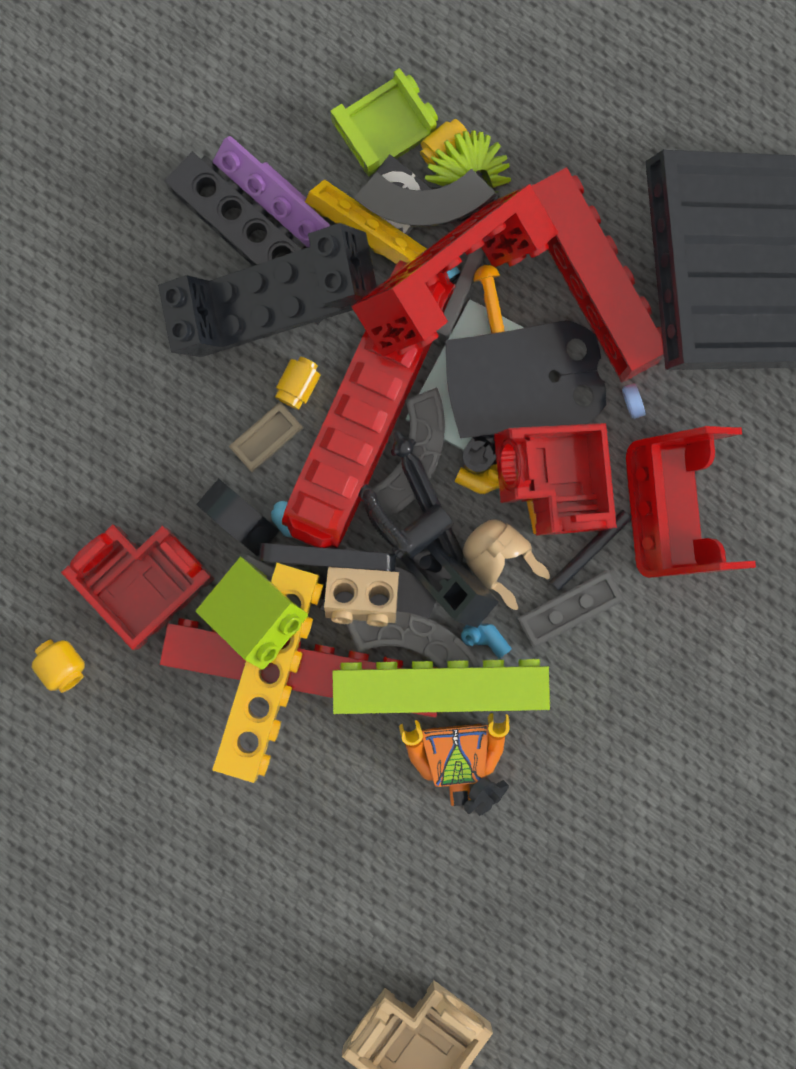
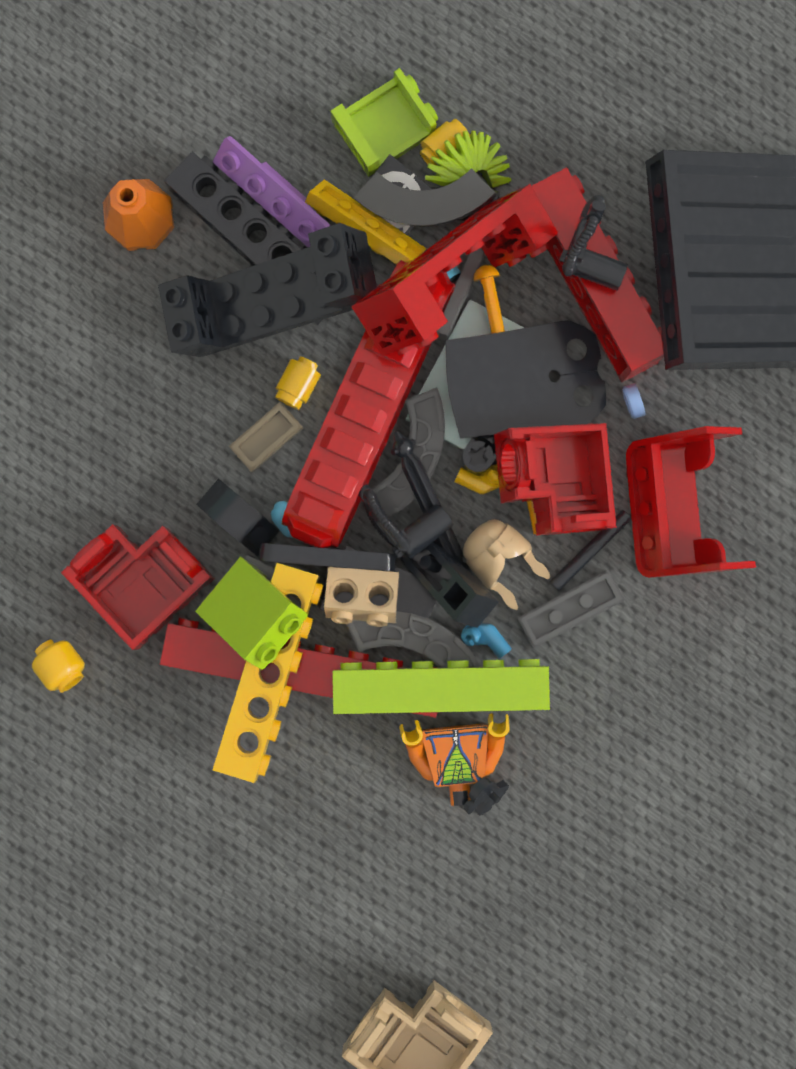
(138, 214): none -> orange cone
(585, 262): none -> black piece

